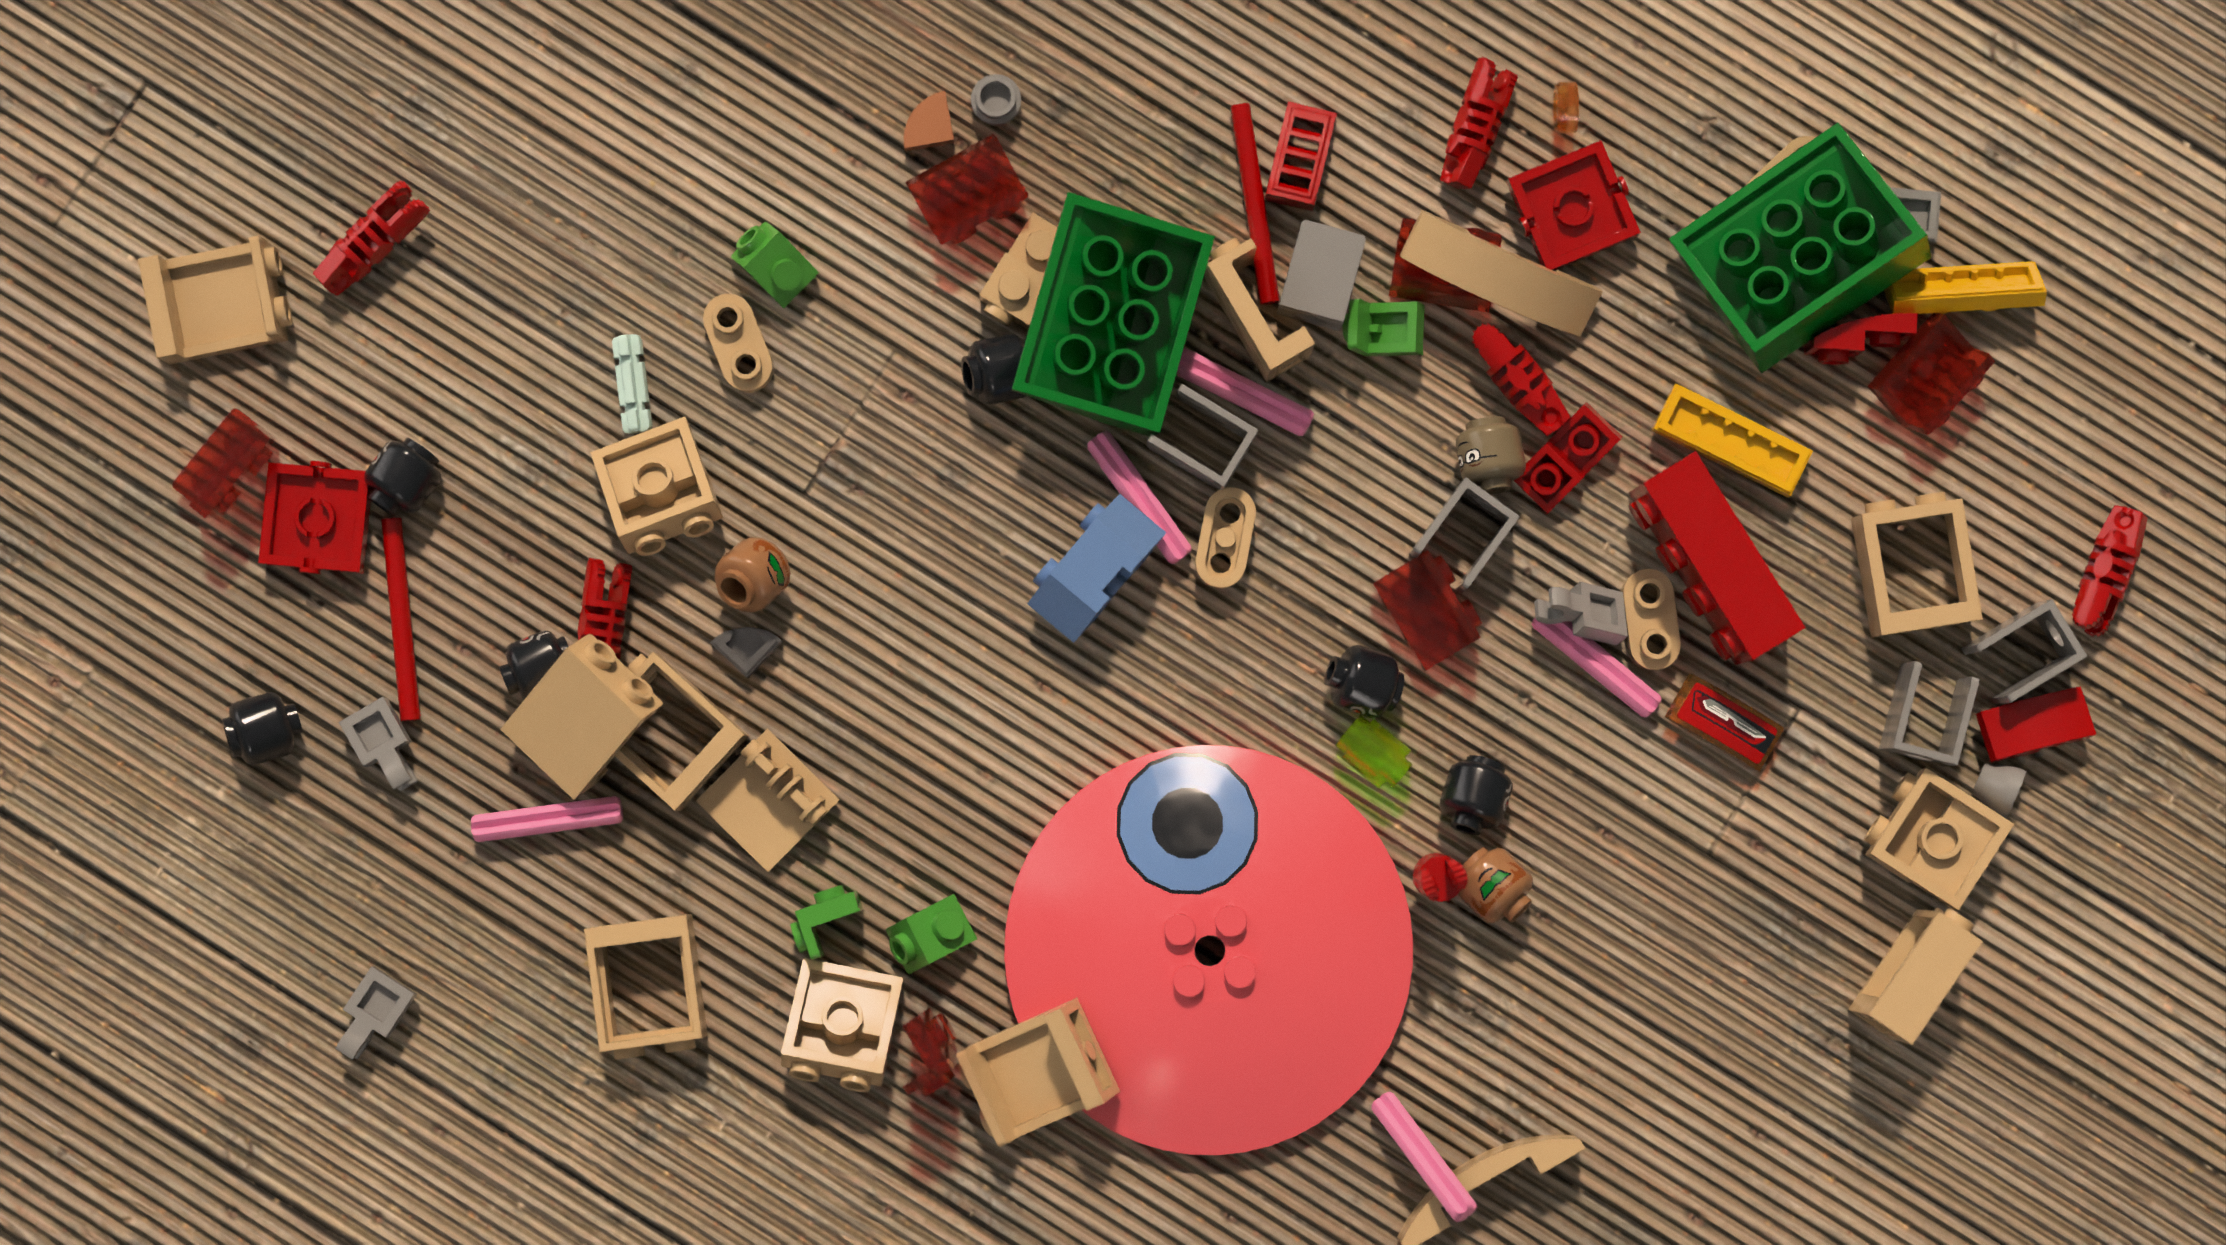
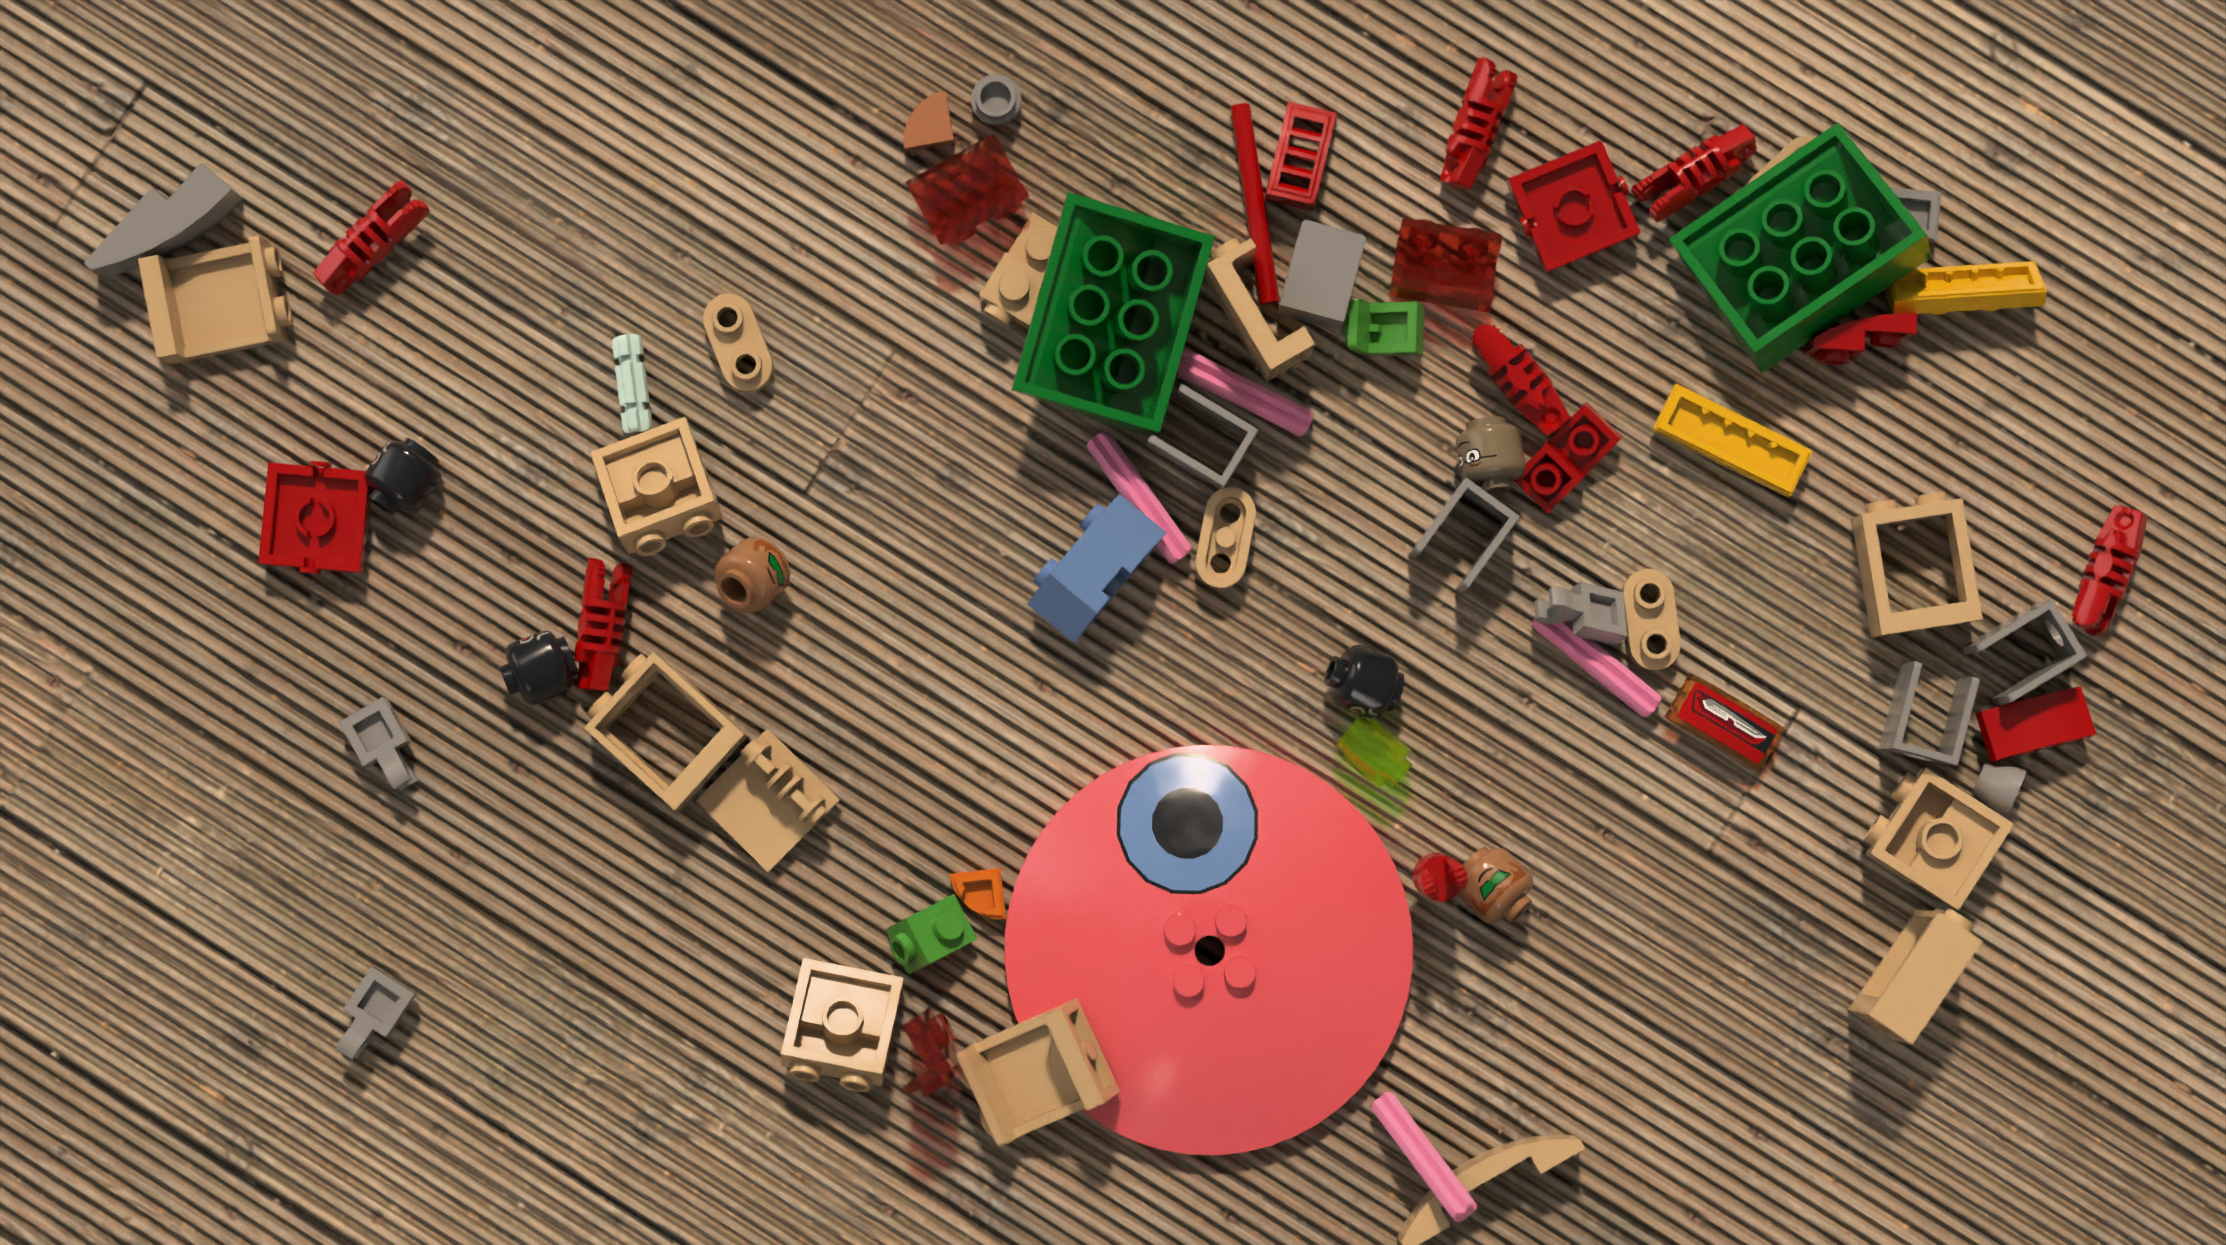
(165, 224): none -> light grey slope
(223, 462): clear red bracket -> none
(261, 728): black head -> none
(400, 619): red bar -> none
(547, 819): bright pink axle -> none
(581, 715): tan panel -> none
(632, 1044): tan window -> none
(746, 647): flat silver tile -> none
(773, 263): bright green bracket -> none
(829, 906): bright green bracket -> none
(981, 892): none -> orange tile
(992, 368): black head -> none
(1428, 609): clear red bracket -> none
(1476, 794): black head -> none
(1500, 275): tan slope -> none
(1566, 107): clear orange tile -> none
(1696, 171): none -> red hinge
(1715, 561): red brick -> none
(1930, 375): clear red bracket -> none

